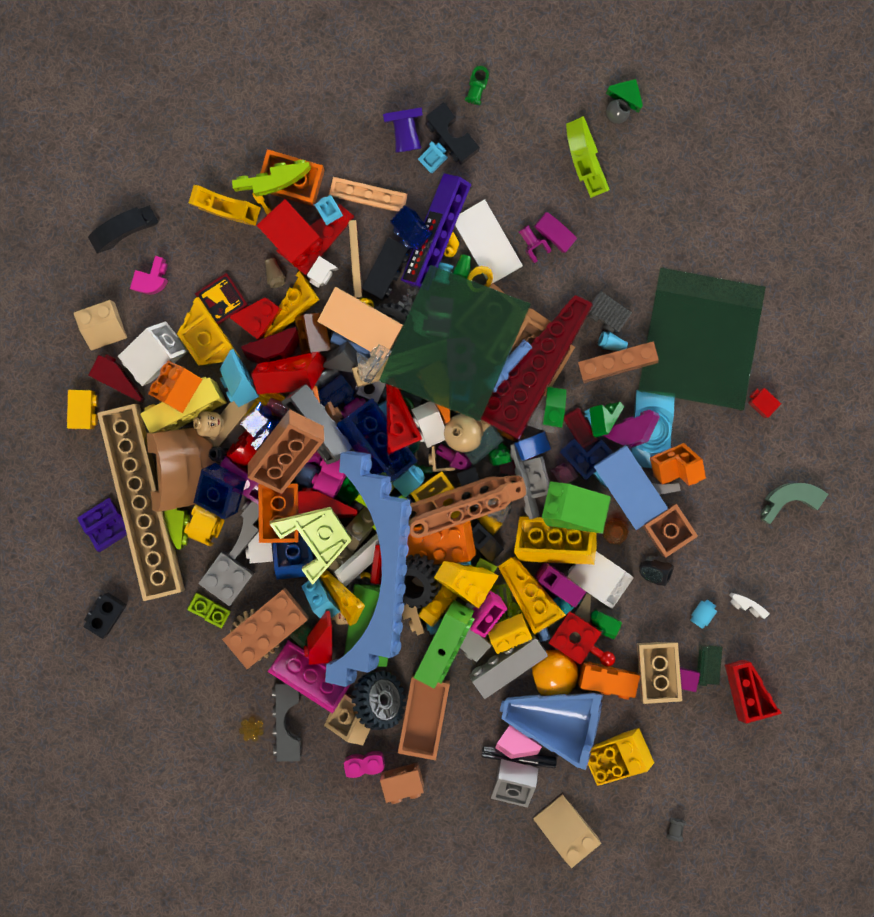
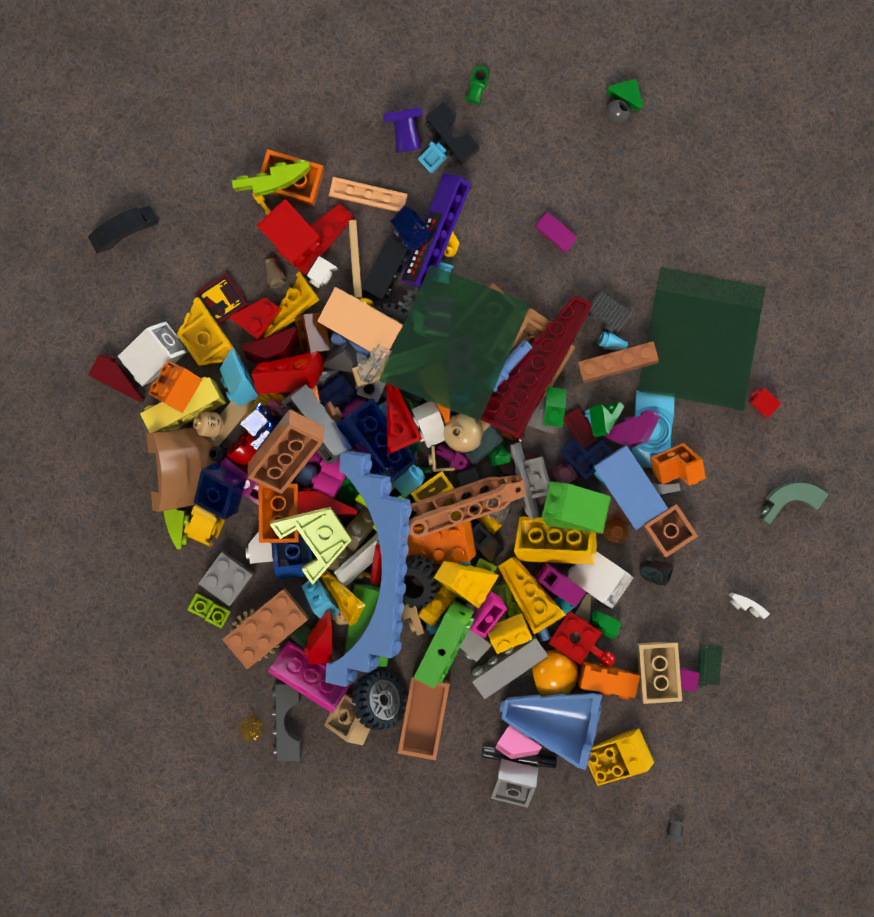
(82, 409): yellow brick -> none
(100, 325): tan slope -> none
(103, 524): dark purple slope -> none
(108, 618): black brick -> none
(134, 480): tan brick -> none
(152, 282): dark pink brick -> none
(223, 206): yellow arch -> none
(249, 529): light grey slope -> none
(328, 209): medium azure bracket -> none
(358, 764): dark pink brick -> none
(402, 783): nougat brick -> none
(463, 266): green cone -> none
(479, 270): yellow piece -> none
(487, 241): white tile -> none
(532, 446): blue slope -> none
(533, 242): magenta piece -> none
(567, 831): tan slope -> none
(584, 157): lime slope -> none
(703, 613): medium azure brick -> none
(748, 693): red wedge -> none

